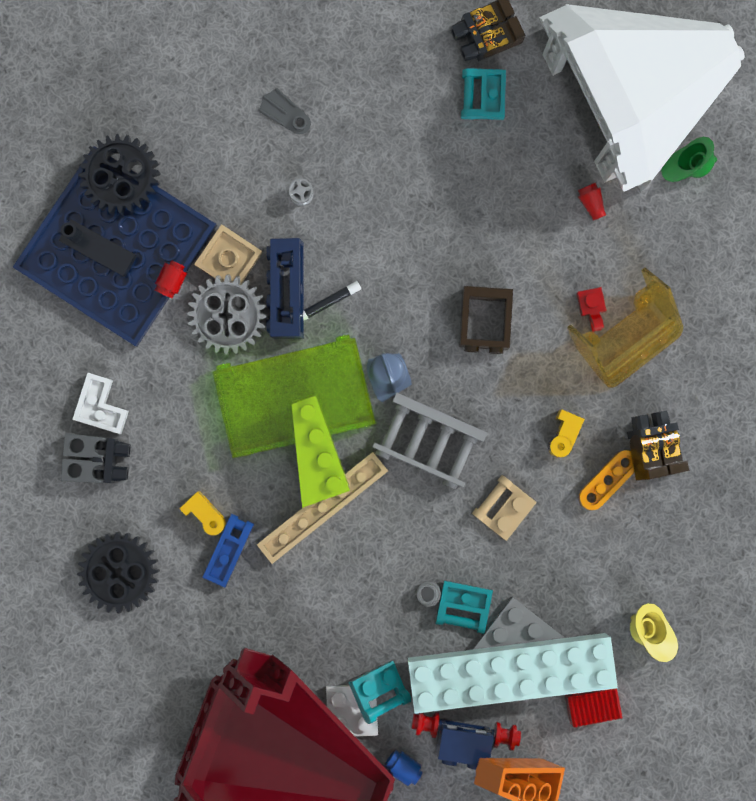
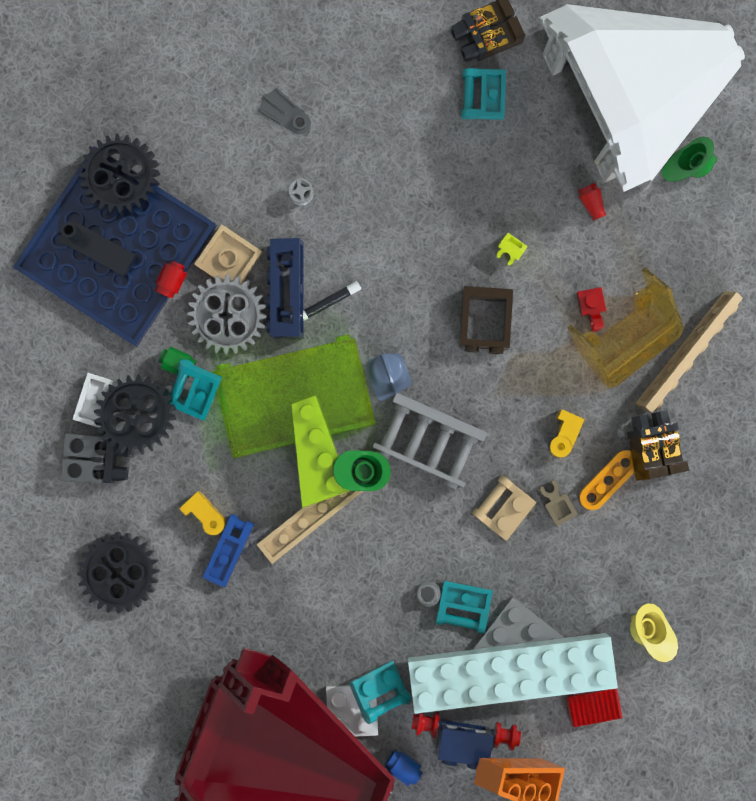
(131, 436): none -> black gear
(171, 358): none -> green brick
(201, 392): none -> teal plate
(361, 470): none -> green piece
(511, 246): none -> neon yellow tile
(559, 507): none -> dark tan plate
(688, 351): none -> tan plate

